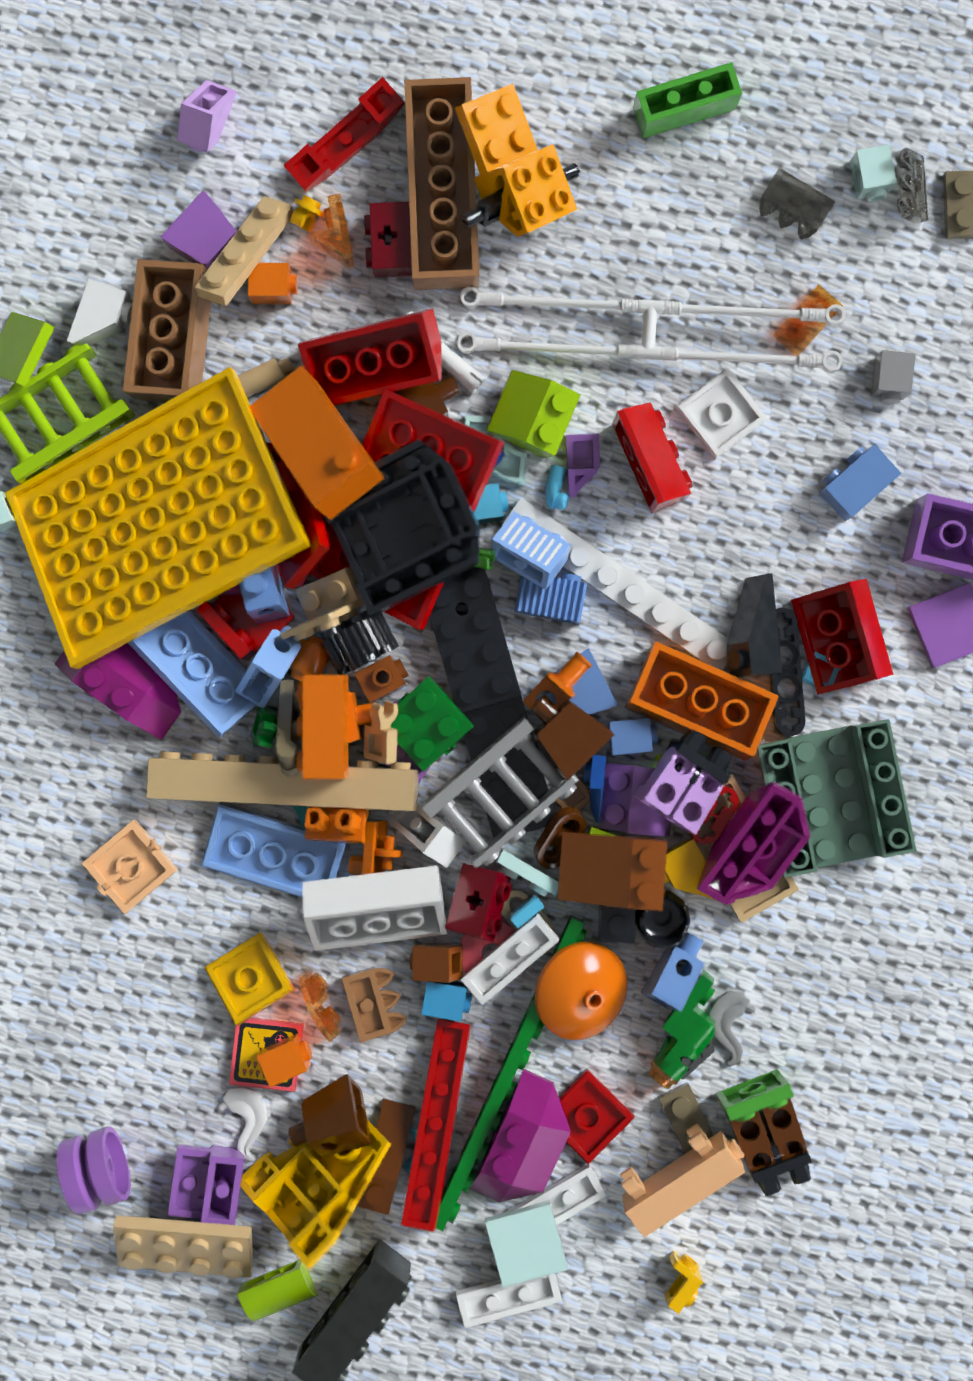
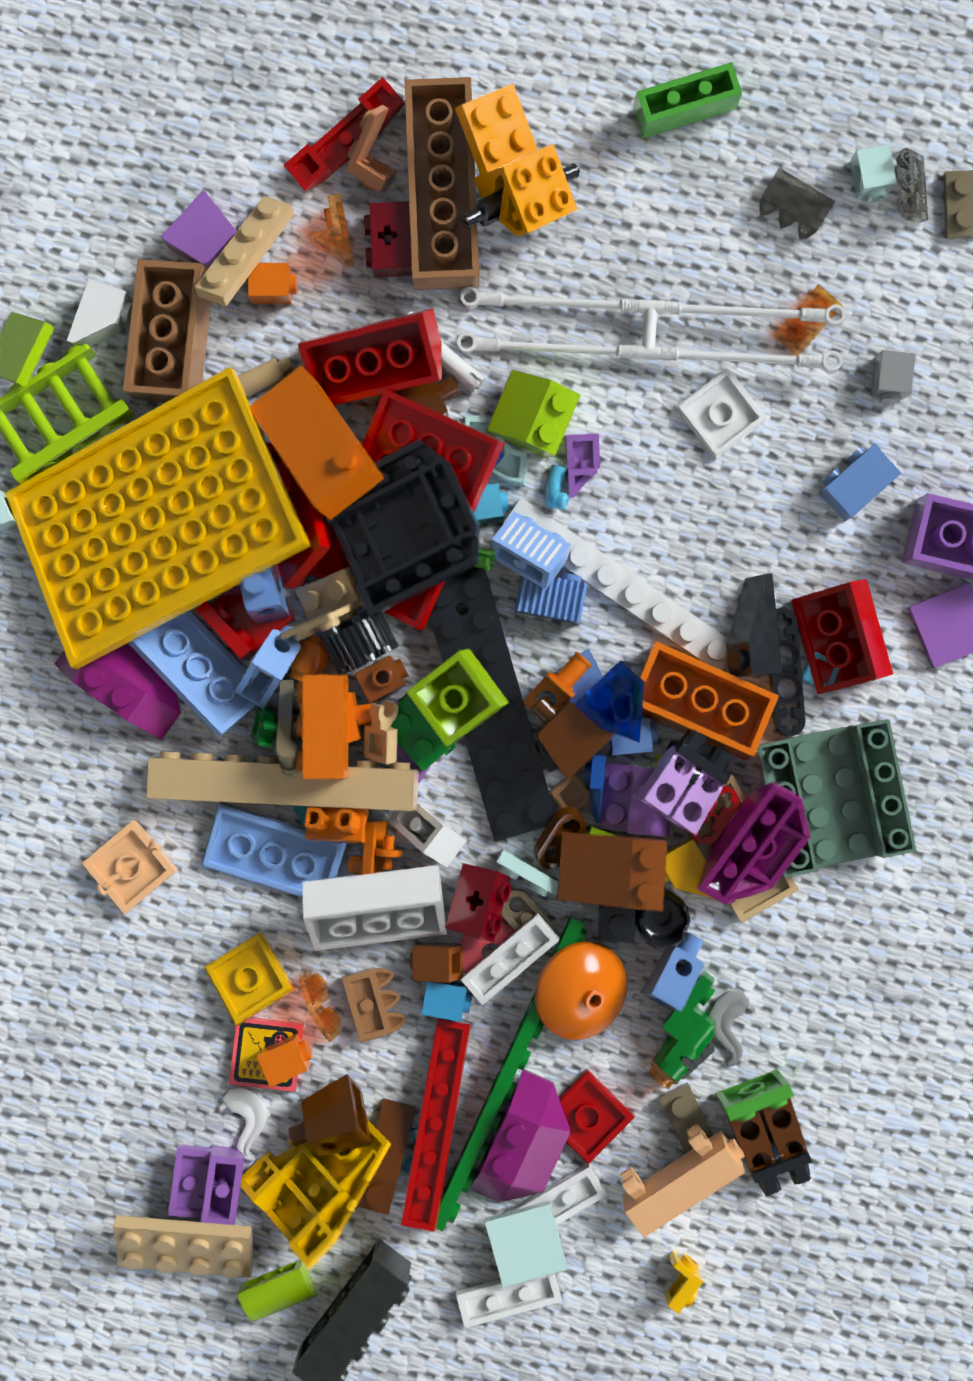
(93, 1170): medium lavender wheel -> none
(204, 115): lavender slope -> none
(306, 213): yellow plate -> none
(362, 165): none -> nougat bracket
(457, 696): none -> lime slope
(493, 759): light grey fence -> none
(526, 910): medium azure tile -> none
(616, 702): none -> clear blue slope
(652, 456): red slope -> none

